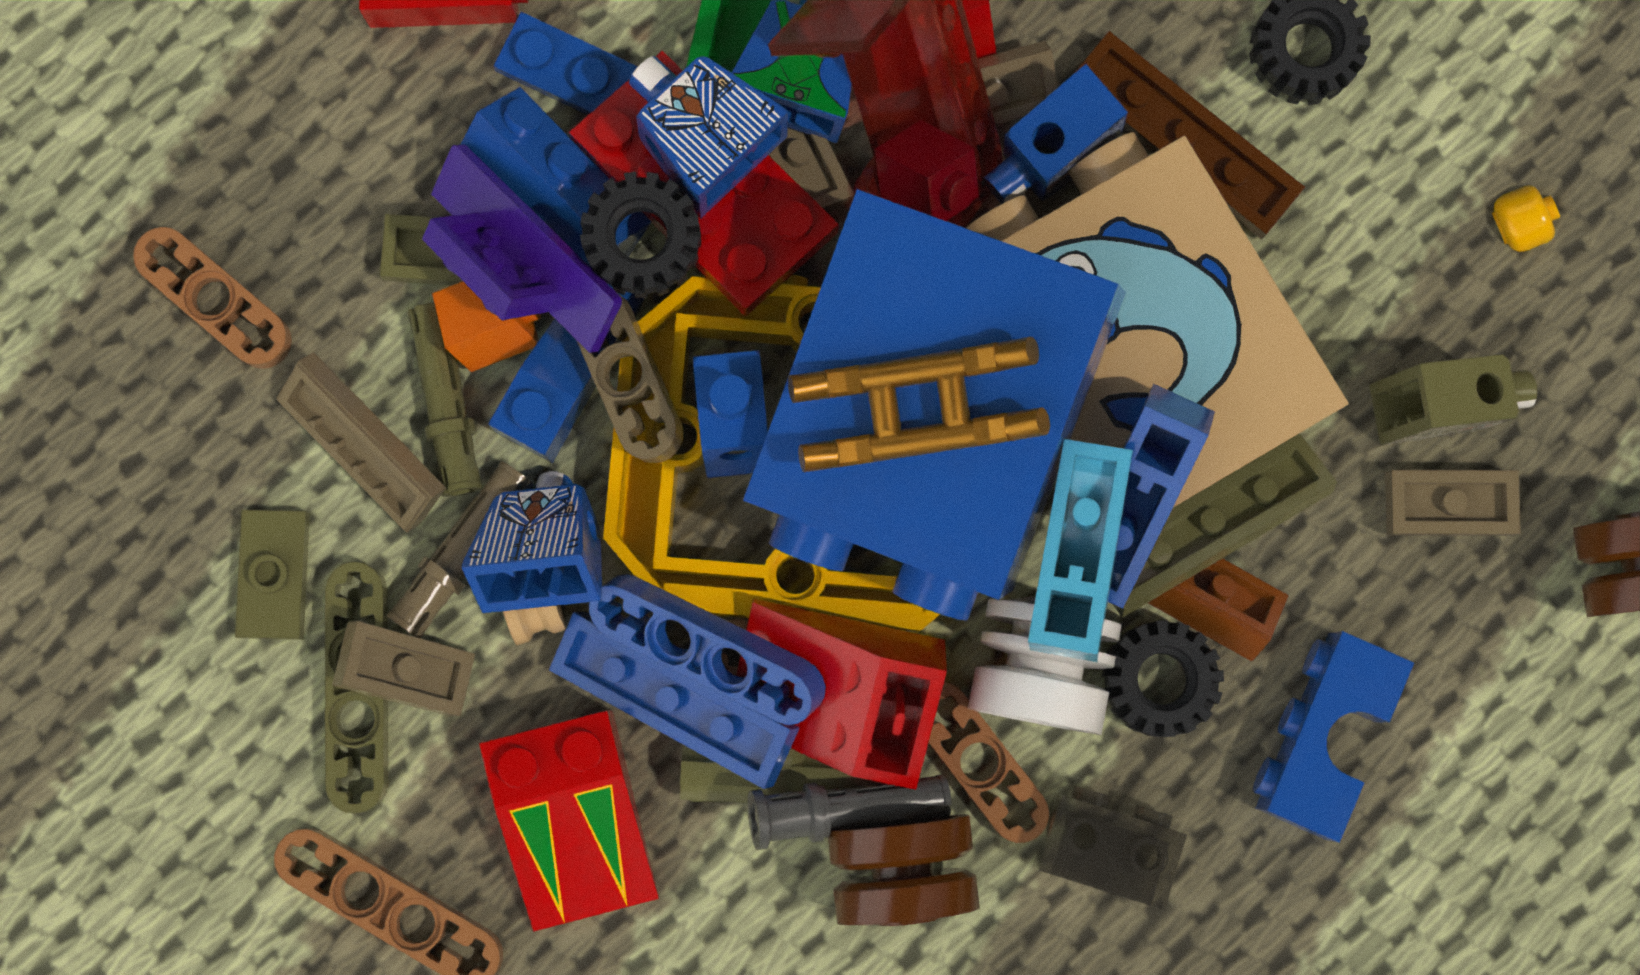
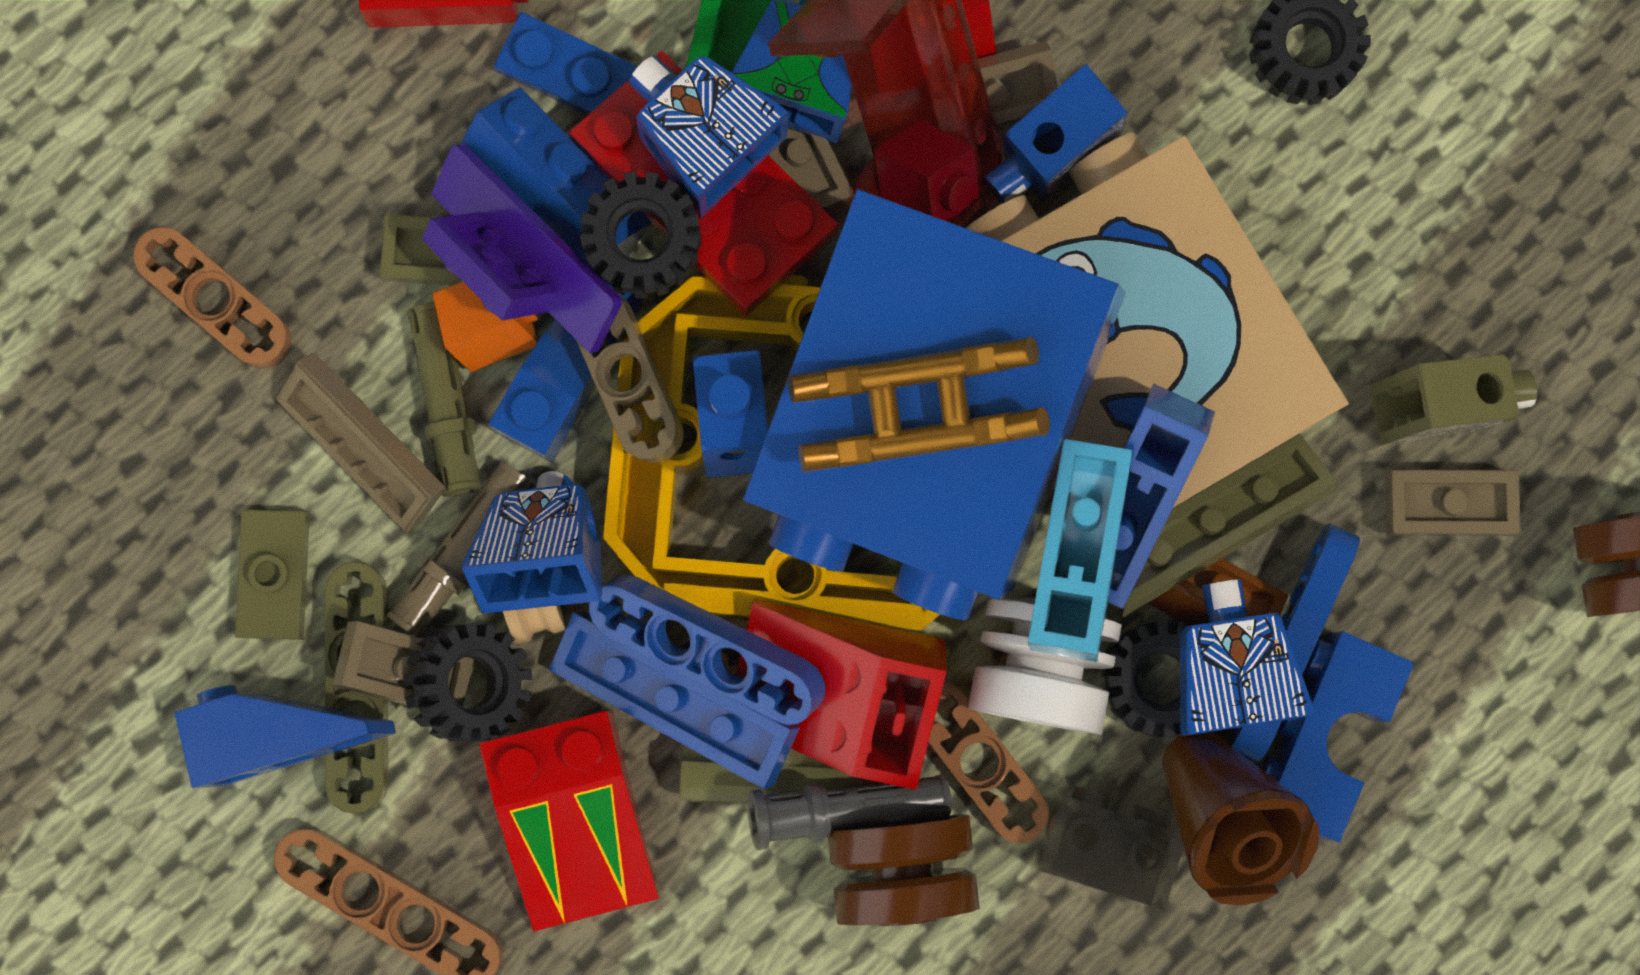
(253, 734): none -> blue slope
(503, 683): none -> black tyre
(1163, 112): reddish brown plate -> none
(1236, 820): none -> reddish brown cone
(1237, 667): none -> torso
(1313, 603): none -> blue beam
(1525, 218): yellow piece -> none

